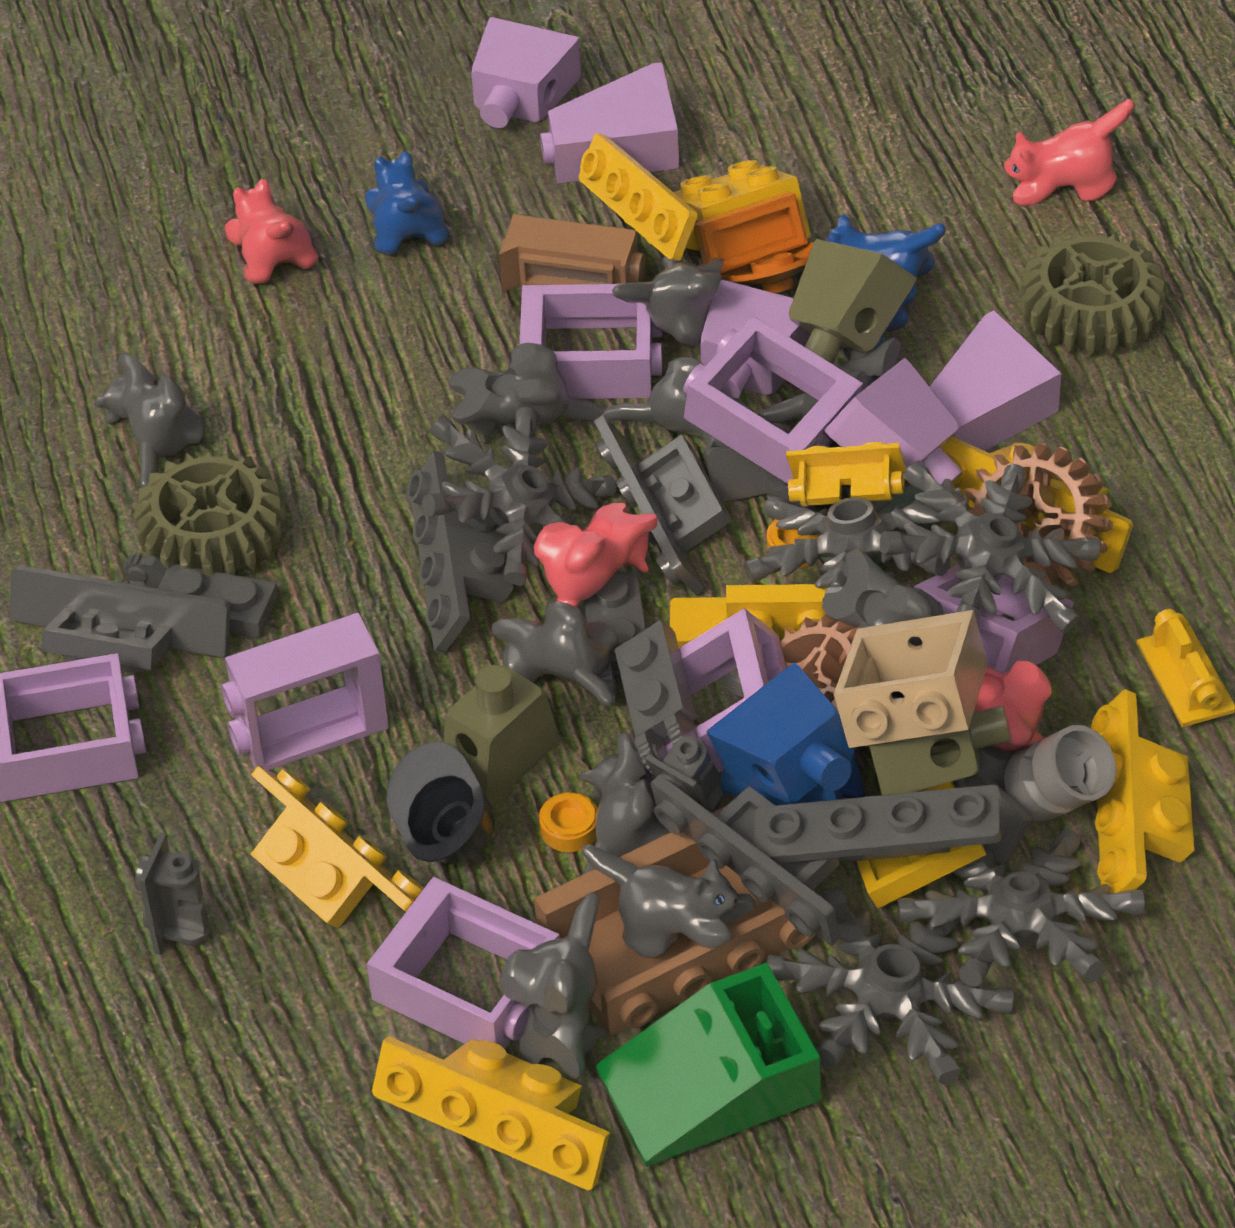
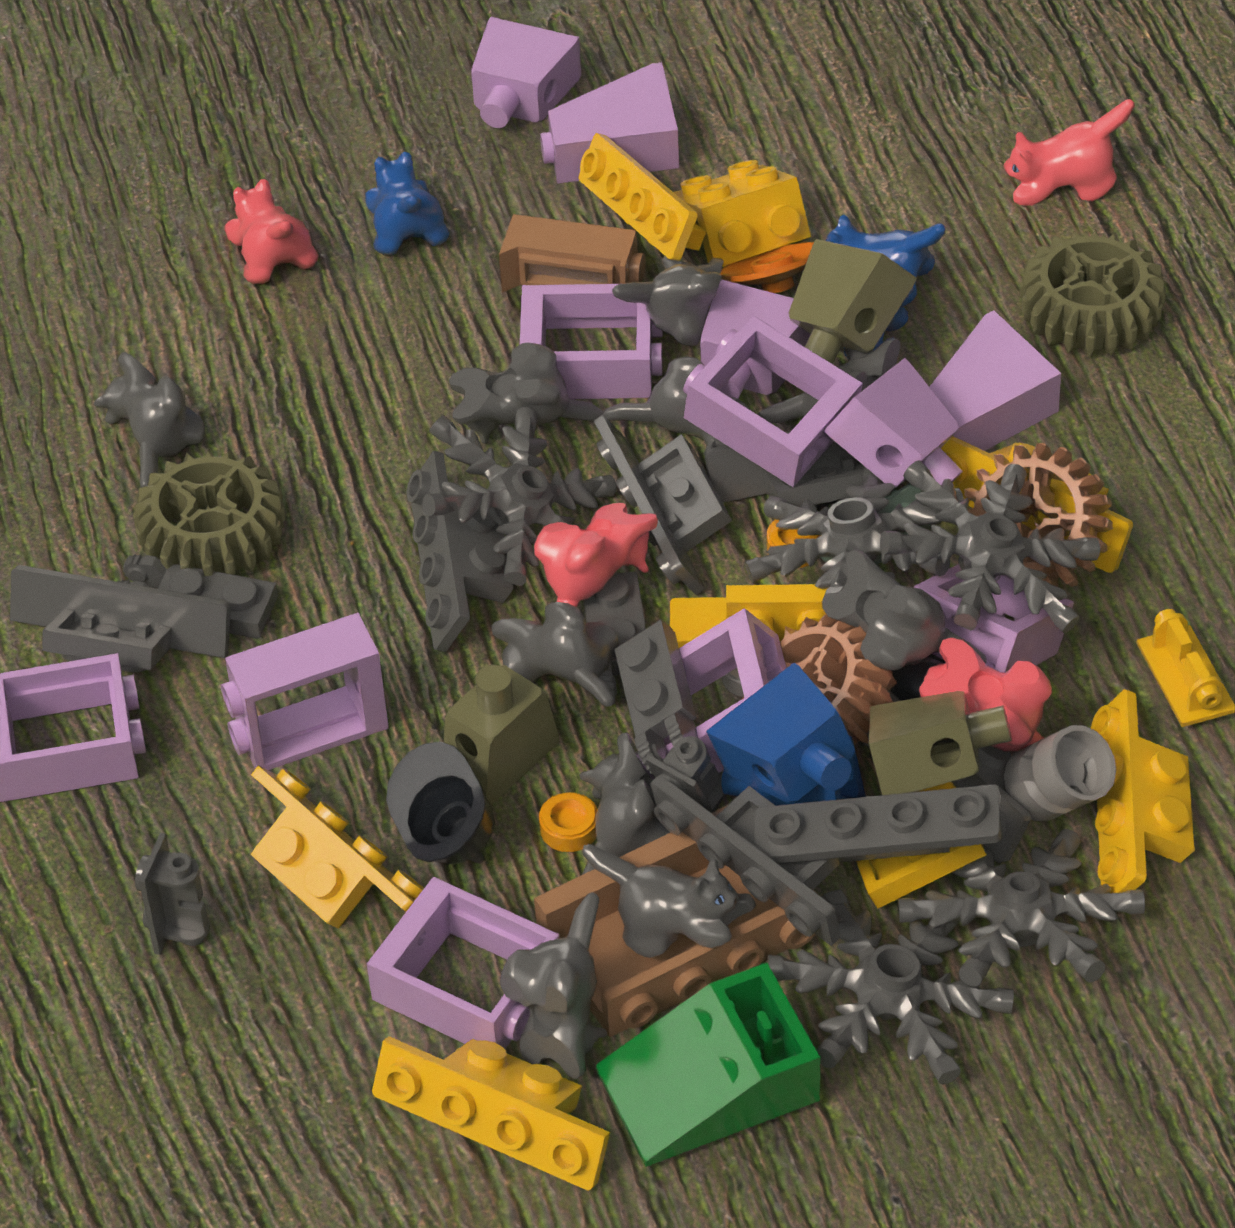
(752, 232): orange tile -> none
(871, 470): yellow hinge -> none
(936, 679): tan window -> none

